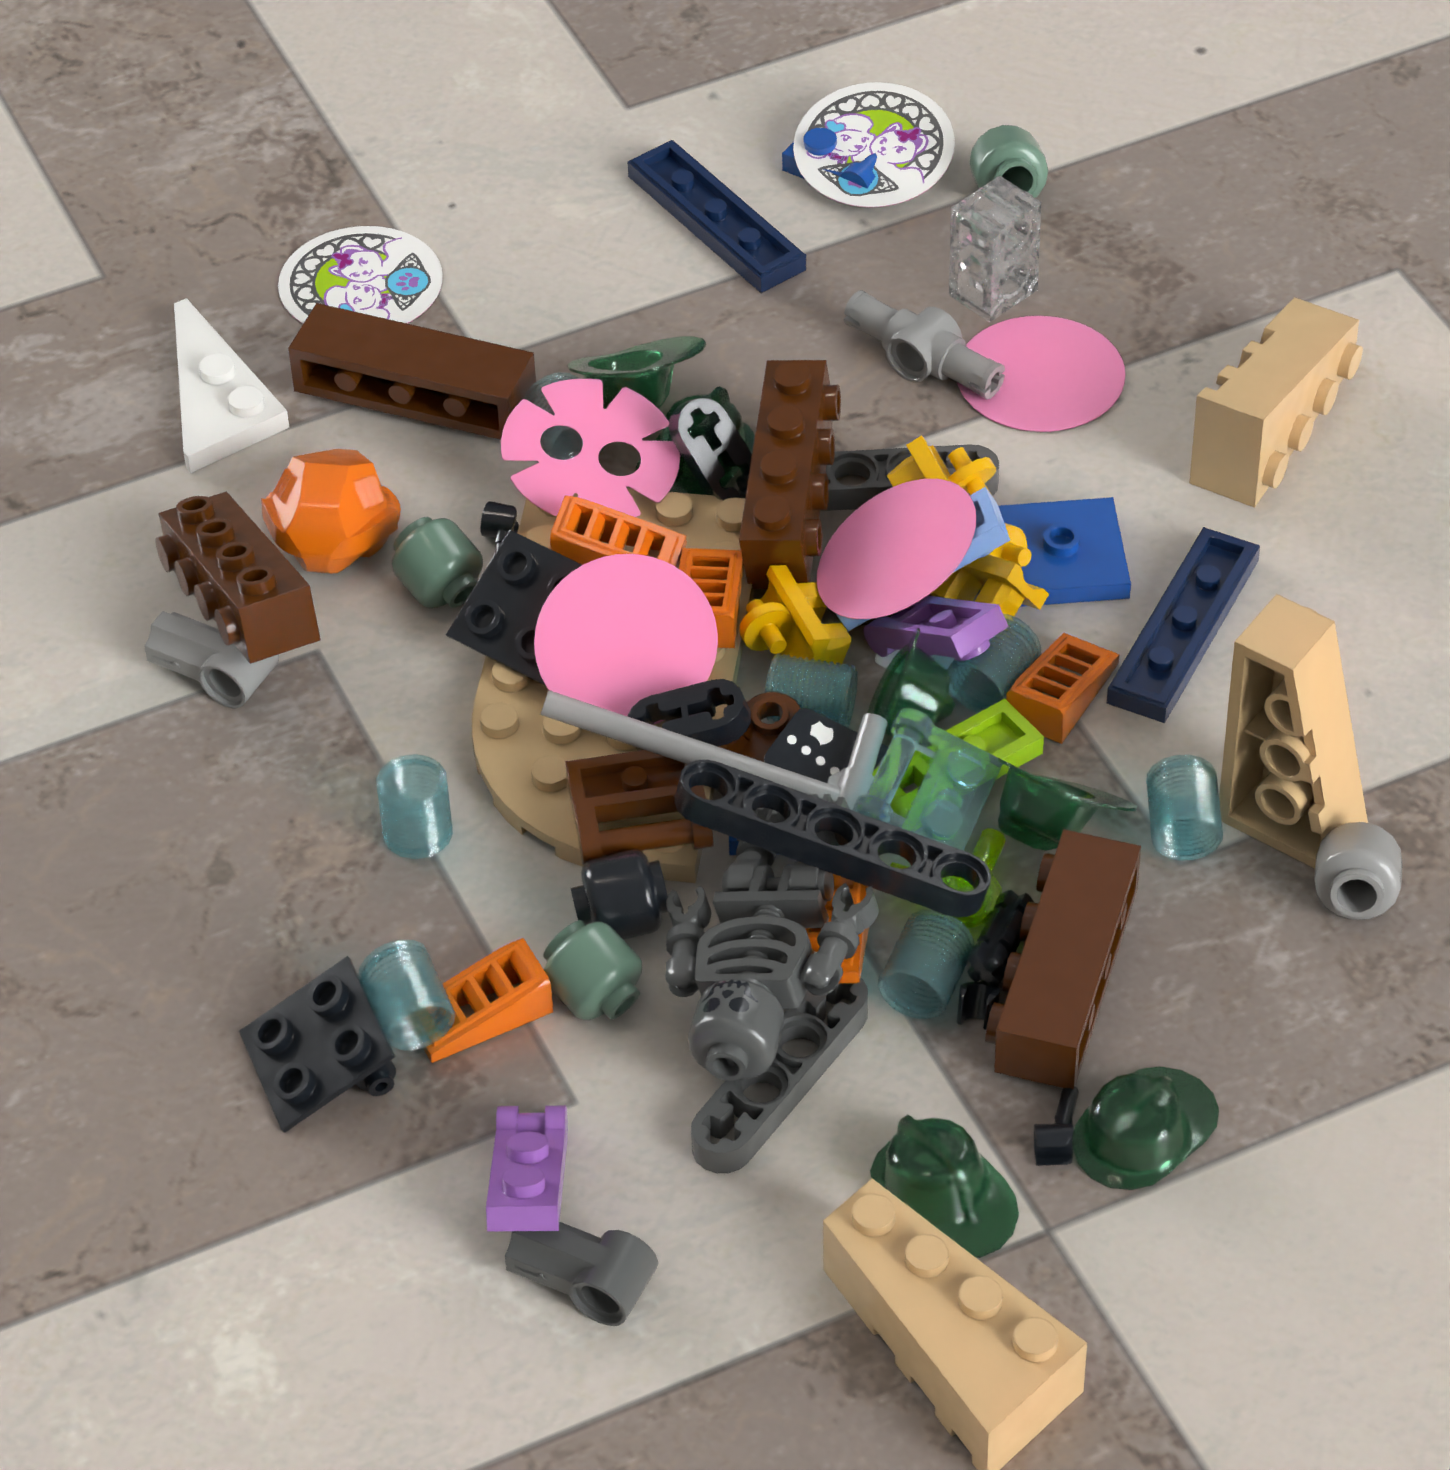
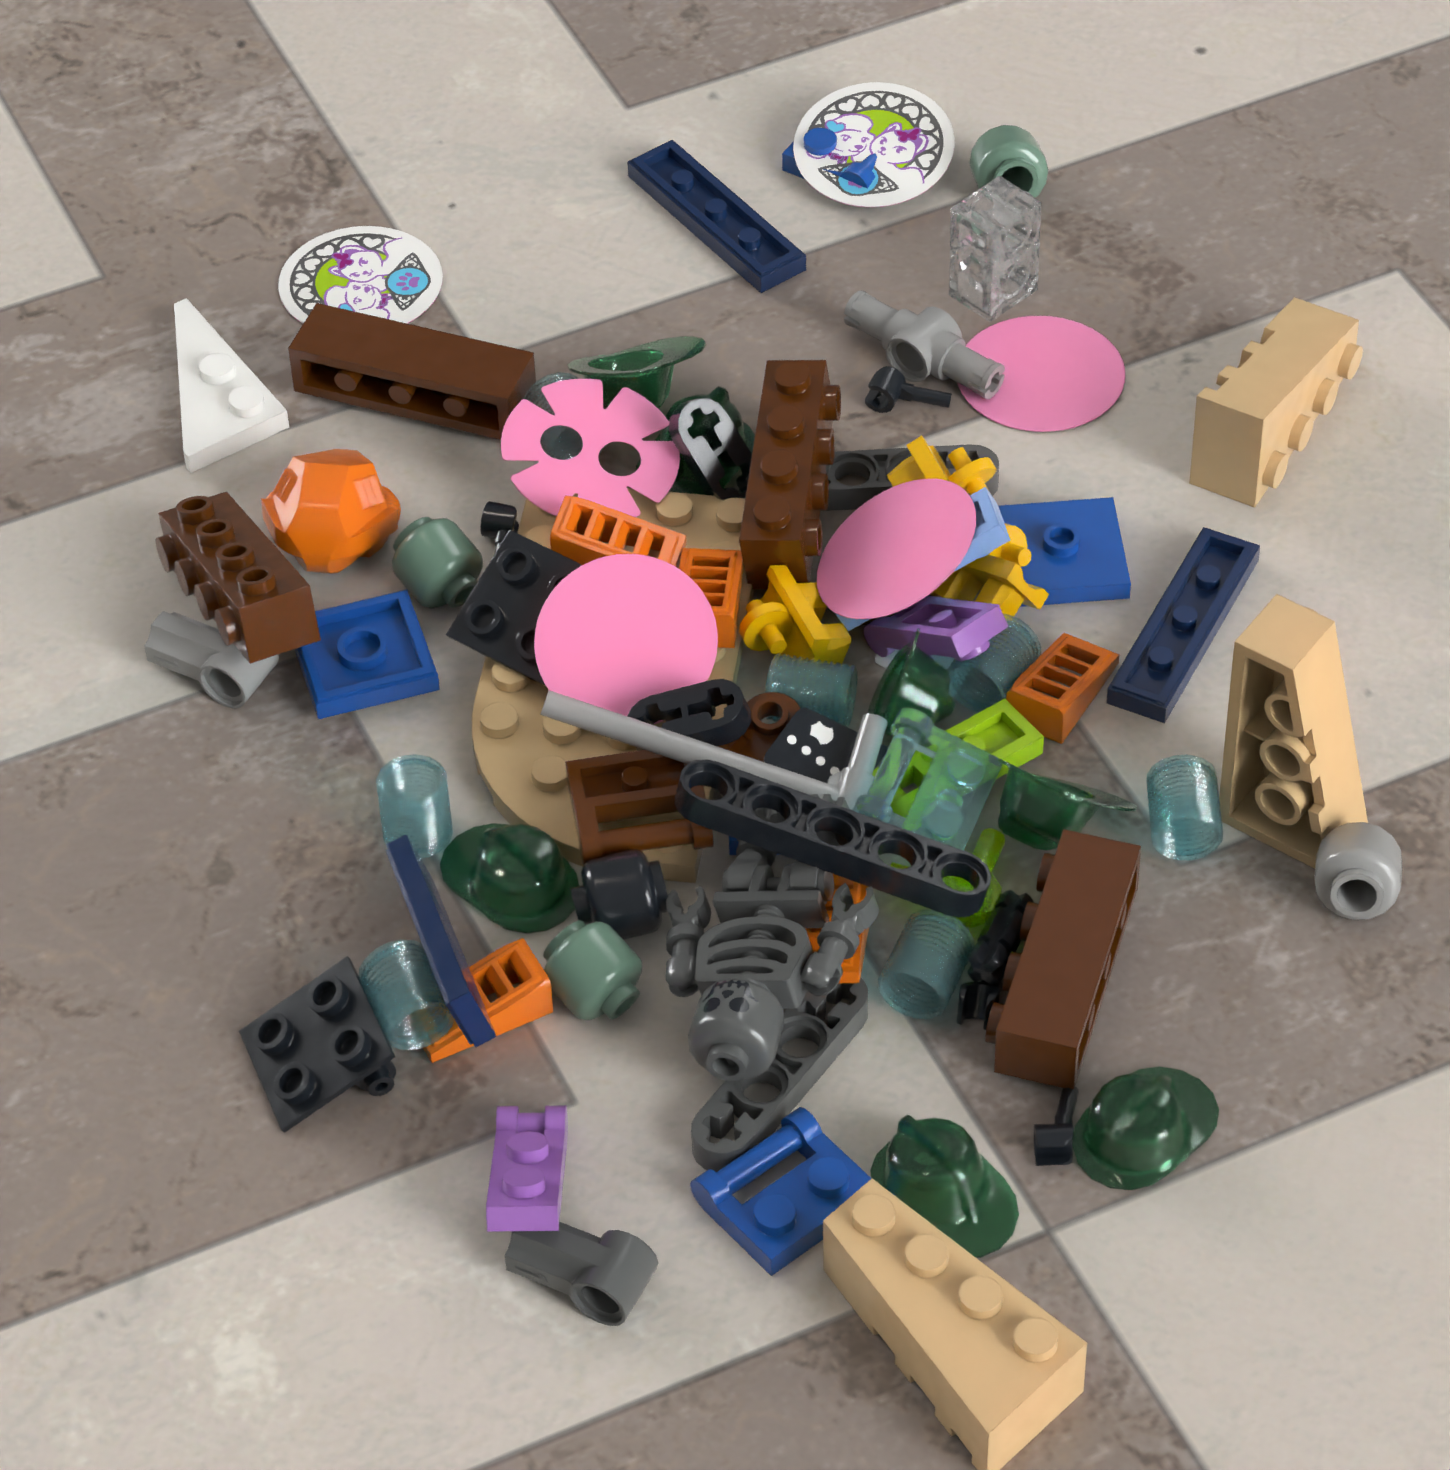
(367, 656): none -> blue plate
(440, 942): none -> dark blue tile
(511, 876): none -> clear green piece
(790, 1212): none -> blue plate
(890, 385): none -> black hand

